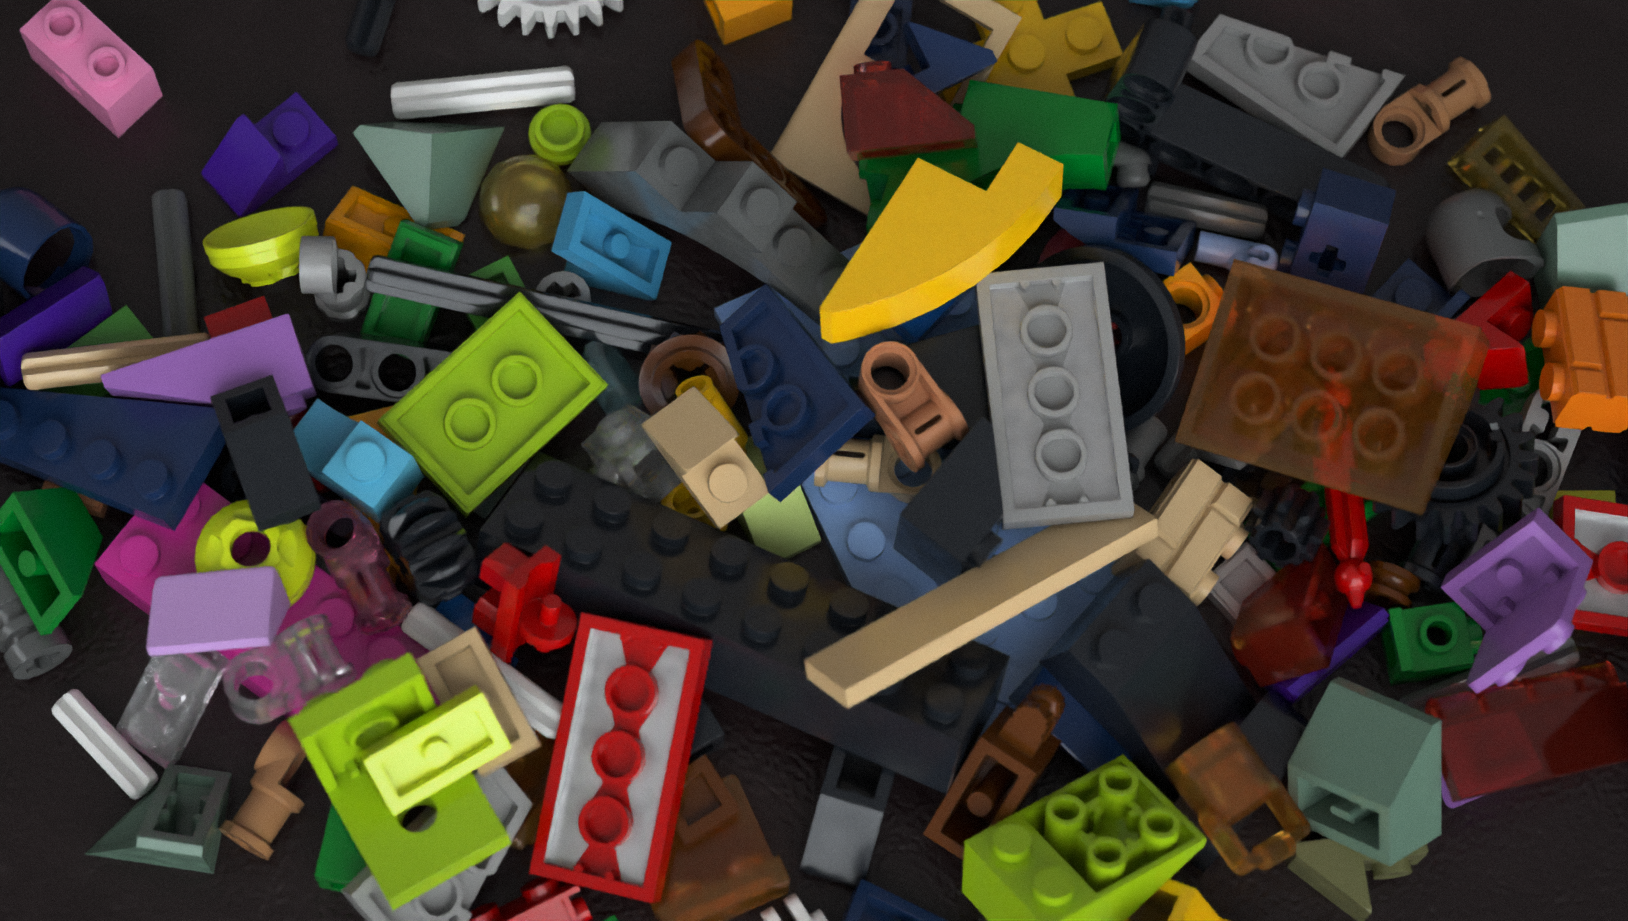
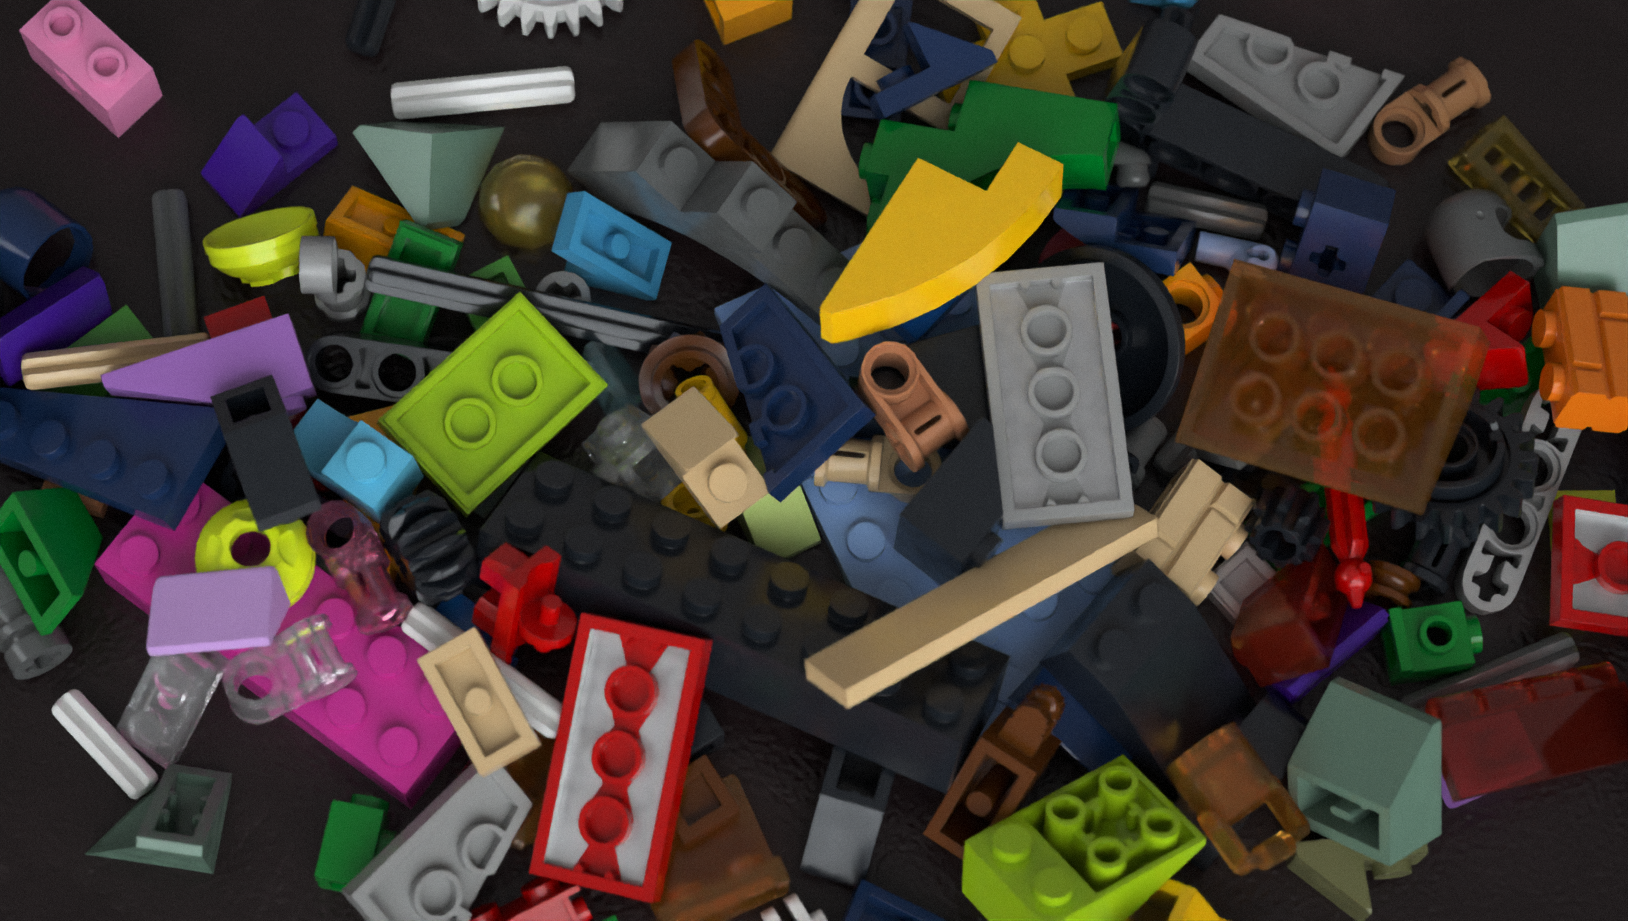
(269, 800): medium nougat connector -> none
(344, 723): lime bracket -> none
(434, 750): neon yellow plate -> none
(559, 133): lime plate -> none
(897, 115): clear red slope -> none
(1521, 594): medium lavender bracket -> none

